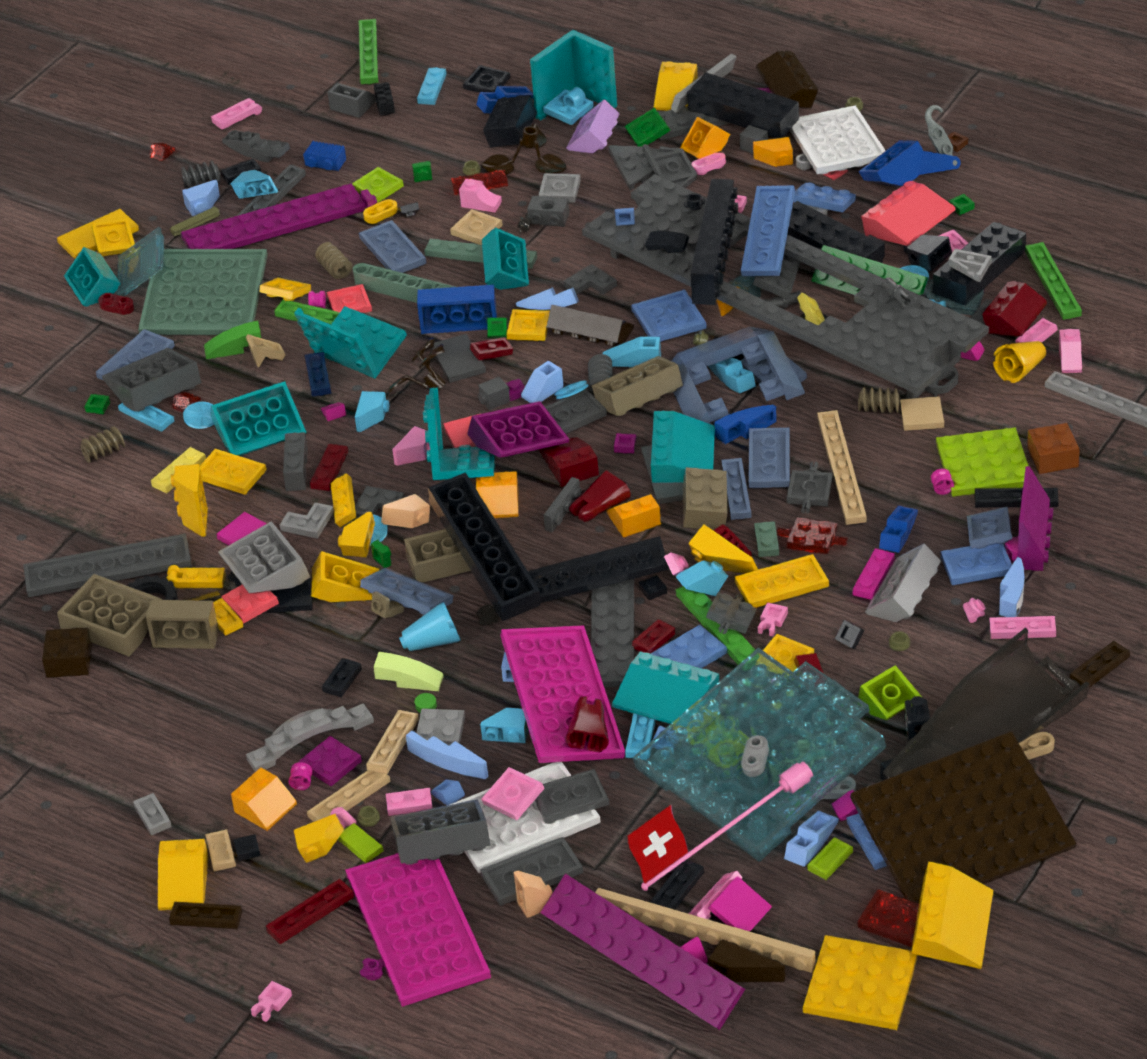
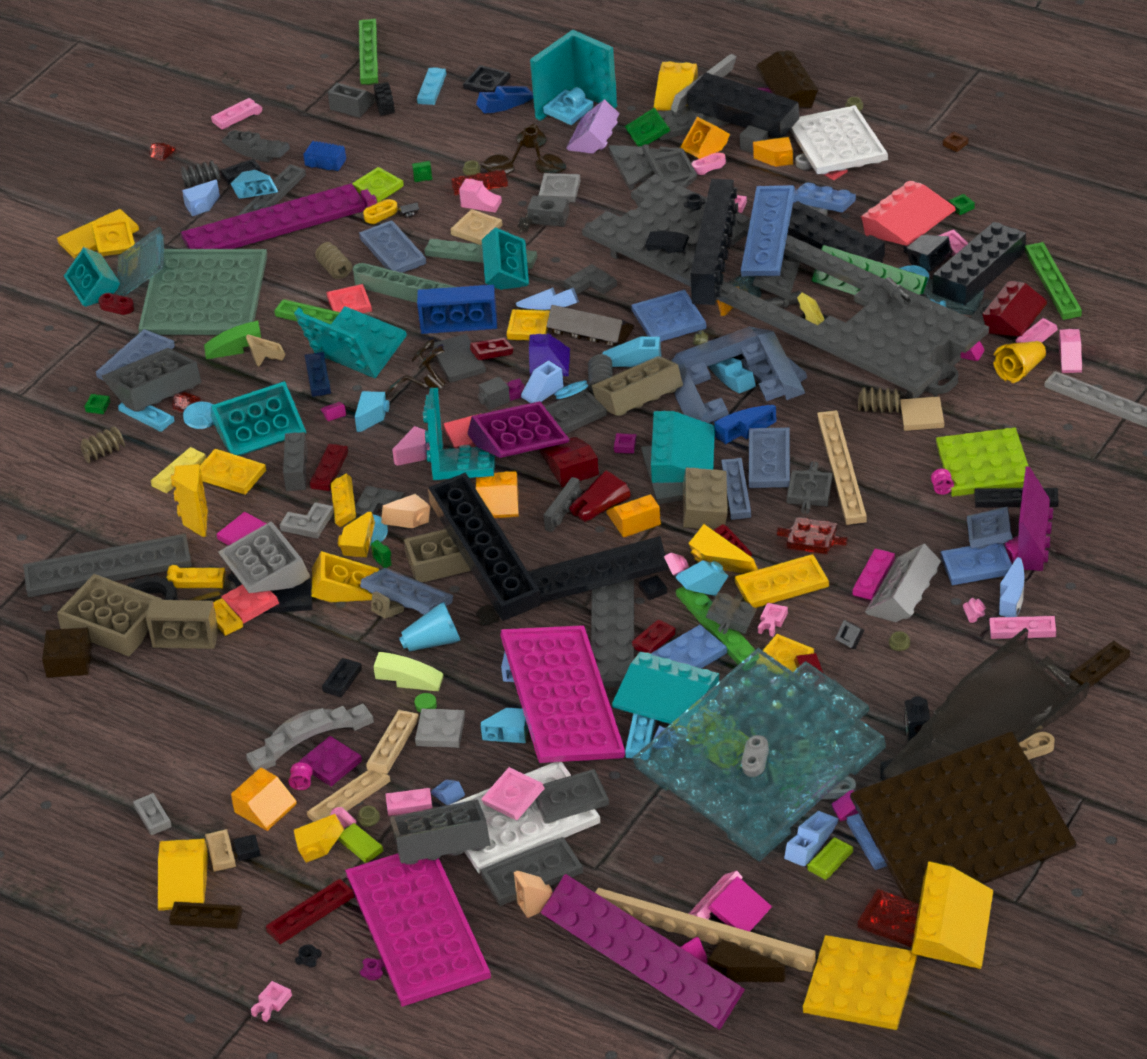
(195, 221): olive axle -> none
(285, 288): yellow plate -> none
(308, 955): none -> black plate
(317, 299): dark pink wheel -> none
(452, 757): light blue slope -> none
(496, 327): green plate -> none
(508, 120): black brick -> none
(547, 348): none -> dark purple slope
(588, 722): dark red piece -> none
(624, 216): medium blue slope -> none
(662, 846): flag -> none
(678, 885): black plate -> none
(766, 539): sand green plate -> none
(887, 693): lime slope -> none
(897, 529): blue slope -> none
(908, 160): blue slope -> none
(970, 263): light grey wing -> none
(1053, 448): dark orange brick -> none

